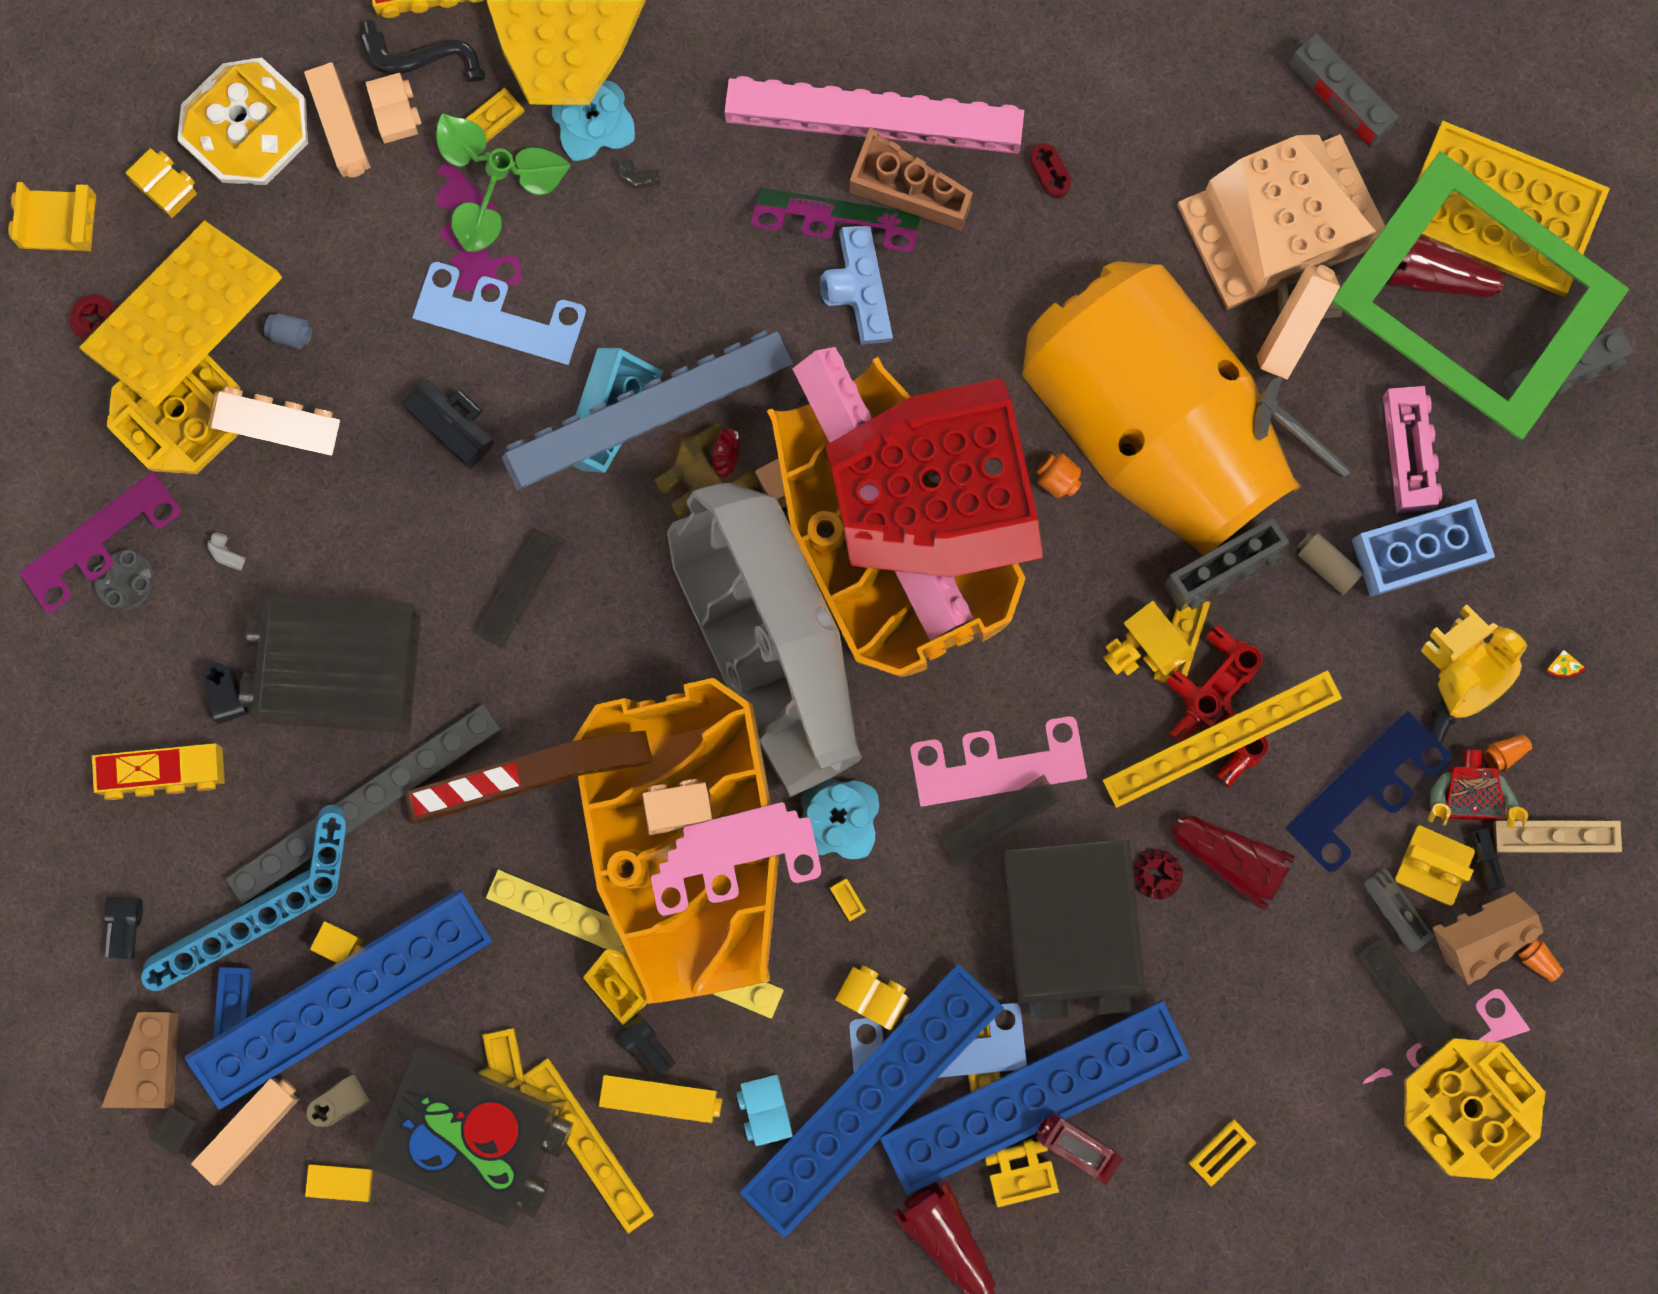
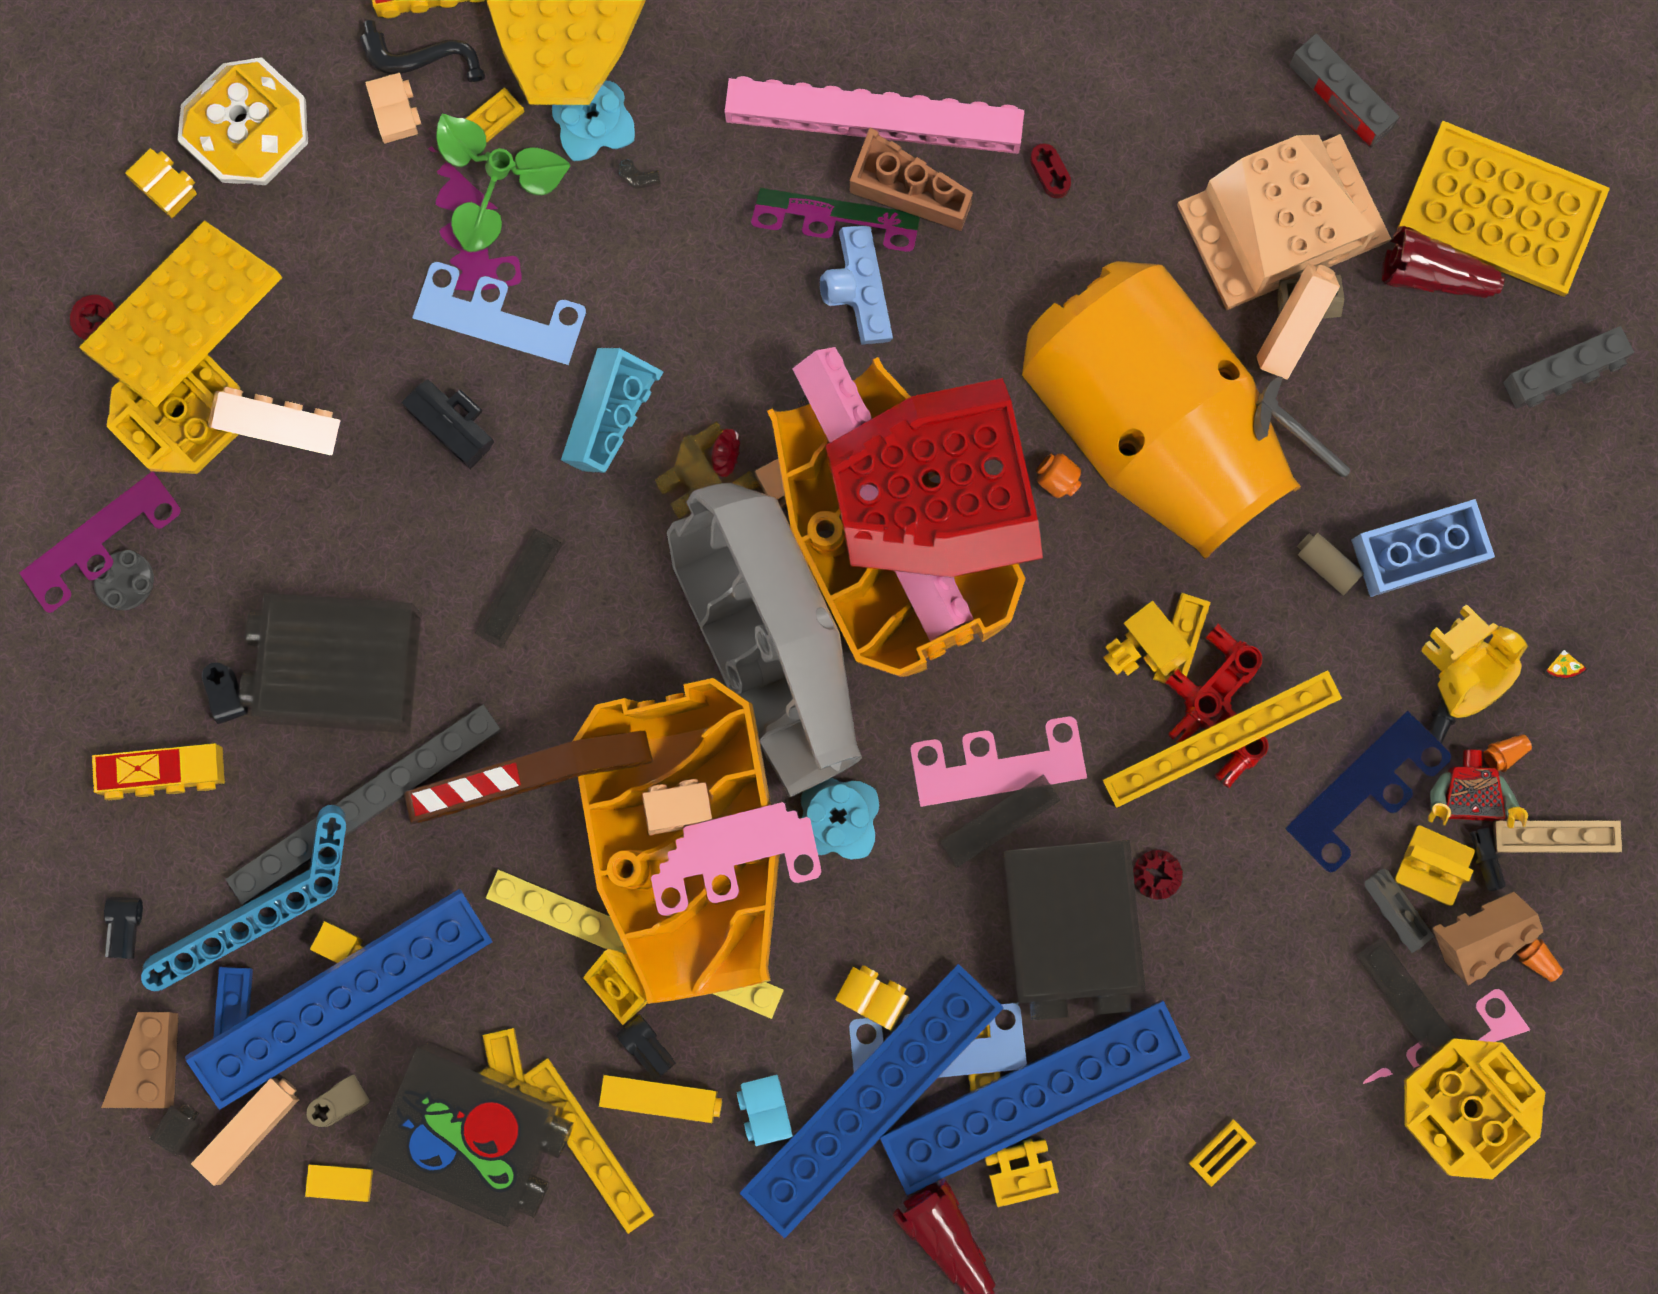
(53, 219): yellow panel -> none
(222, 554): light grey arm -> none
(287, 330): sand blue brick -> none
(337, 120): light nougat brick -> none
(645, 411): sand blue brick -> none
(847, 899): yellow piece -> none
(1079, 1147): dark red window -> none
(1227, 564): dark grey brick -> none
(1245, 864): dark red cone -> none
(1406, 401): bright pink brick -> none
(1563, 350): bright green door -> none

